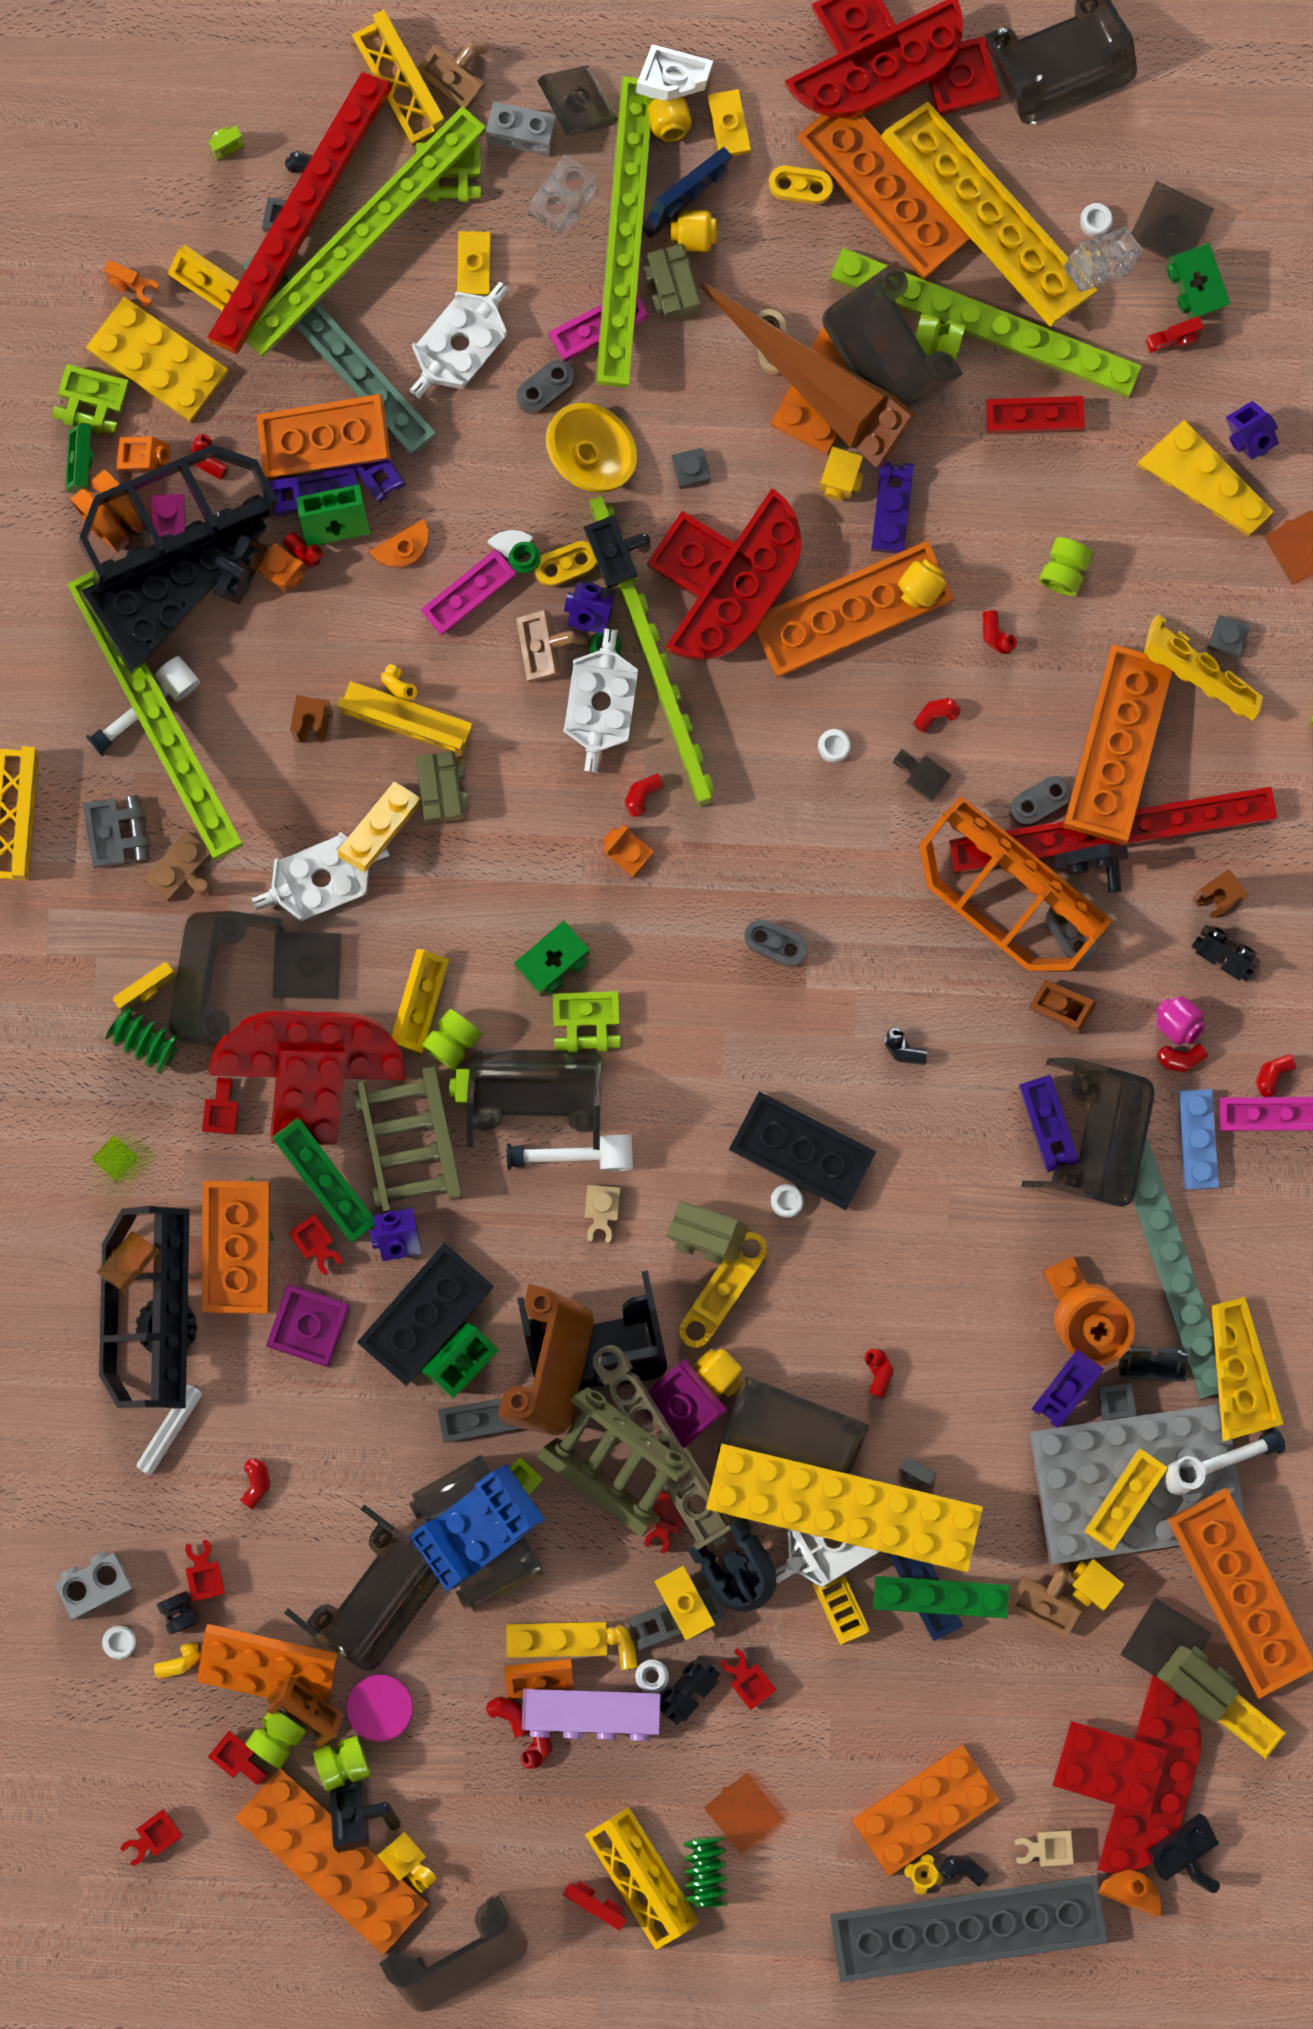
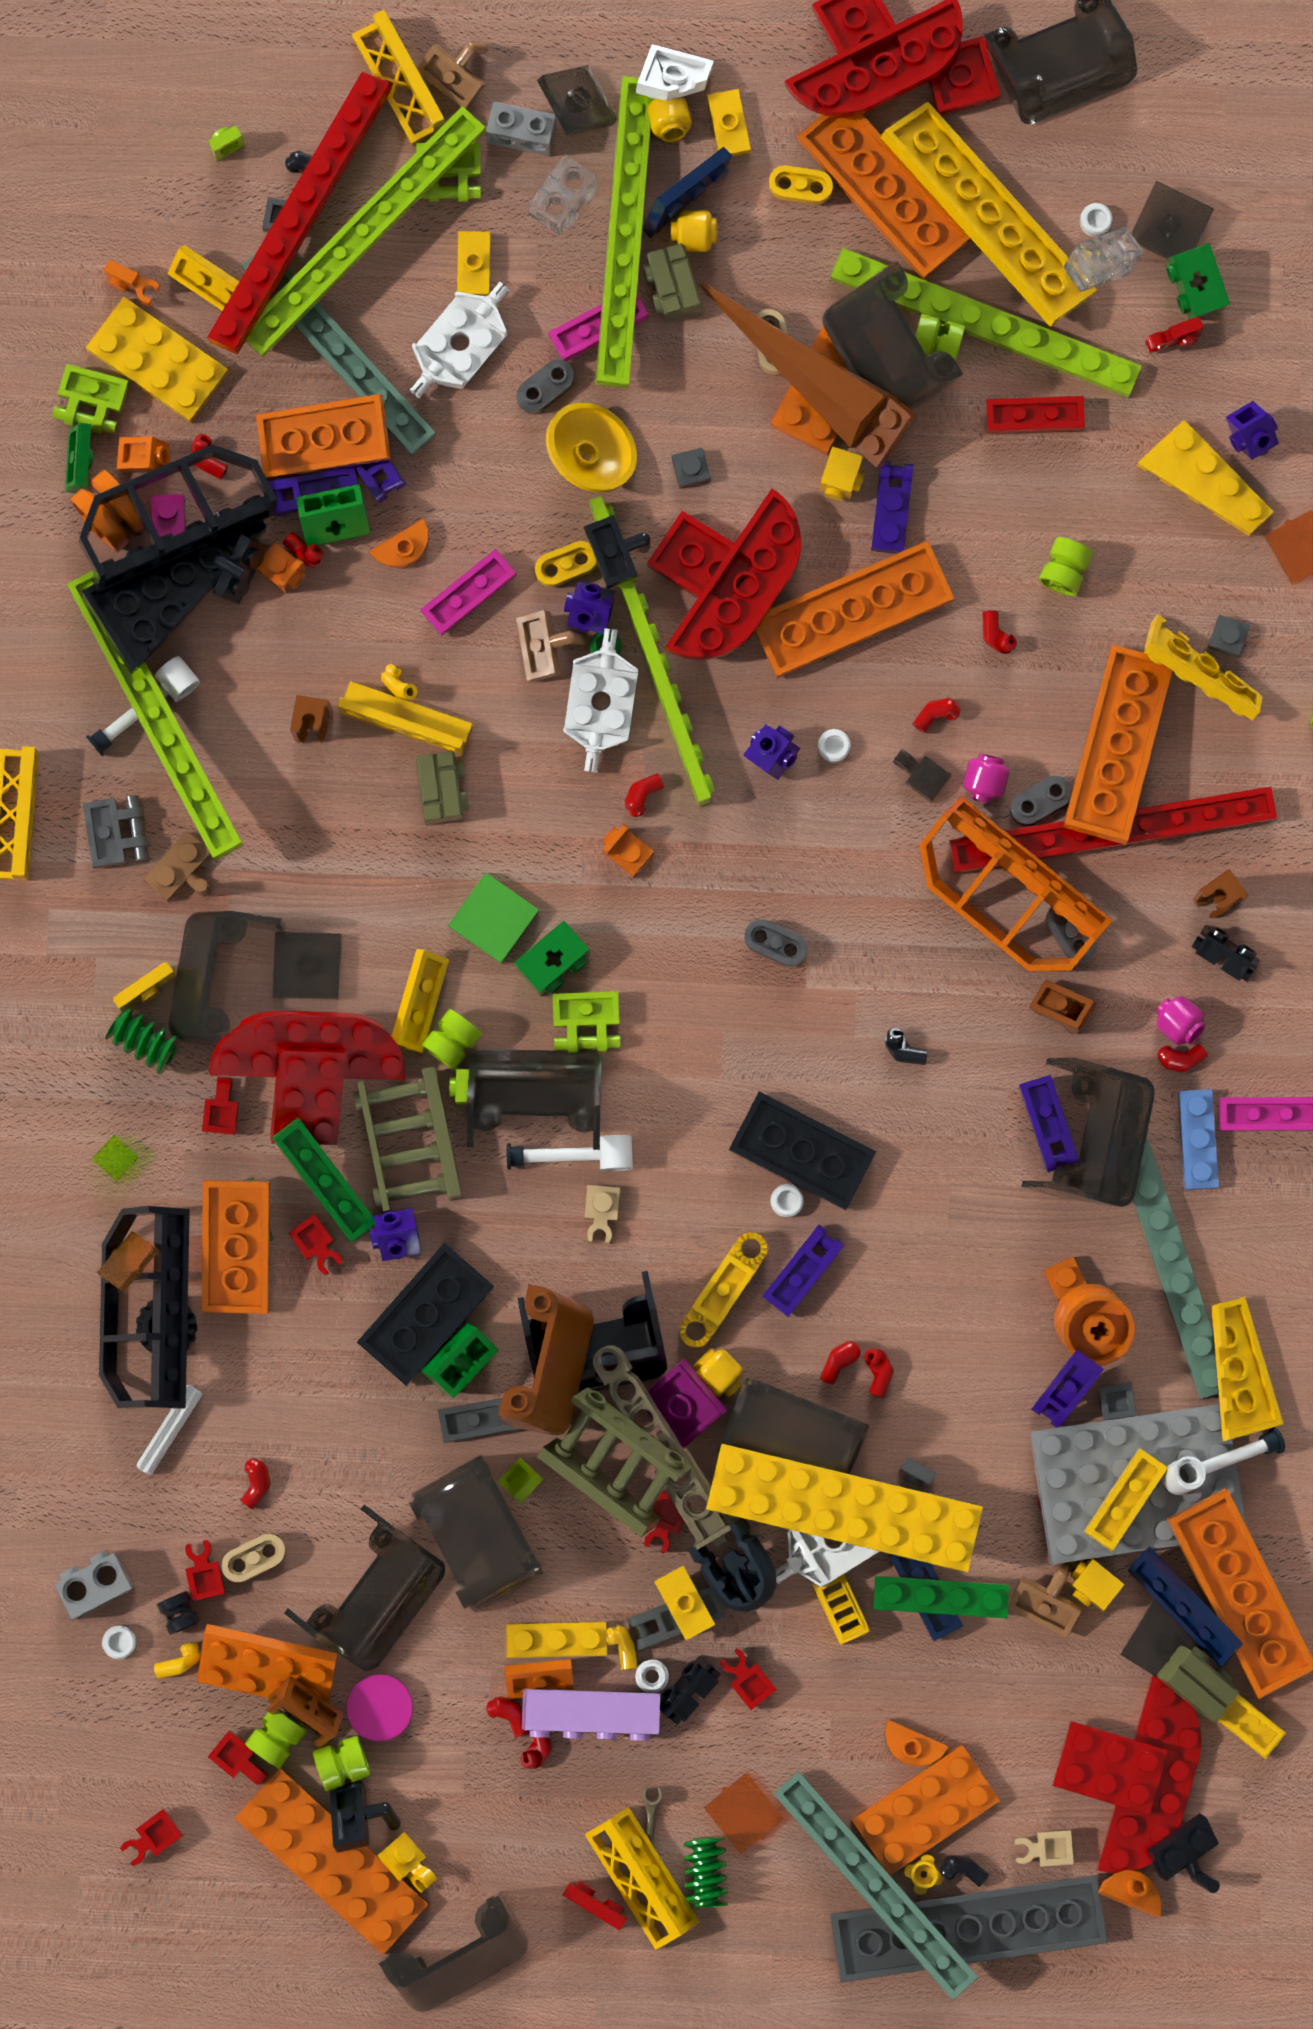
(254, 1558): none -> tan plate
(294, 887): white plate -> none
(308, 1325): magenta tile -> none
(379, 827): yellow plate -> none
(477, 1528): blue plate -> none
(493, 918): none -> bright green tile
(506, 540): white tile -> none
(520, 550): green plate -> none
(651, 1810): none -> dark tan hand
(706, 1232): olive brick -> none
(772, 750): none -> dark purple brick
(802, 1272): none -> dark purple plate
(838, 1359): none -> red arm
(875, 1886): none -> sand green plate
(911, 1746): none -> orange plate
(922, 584): yellow head -> none
(986, 777): none -> dark pink head
(1102, 856): black plate -> none
(1166, 1365): black hinge -> none
(1185, 1607): none -> dark blue plate
(1270, 1073): red arm -> none

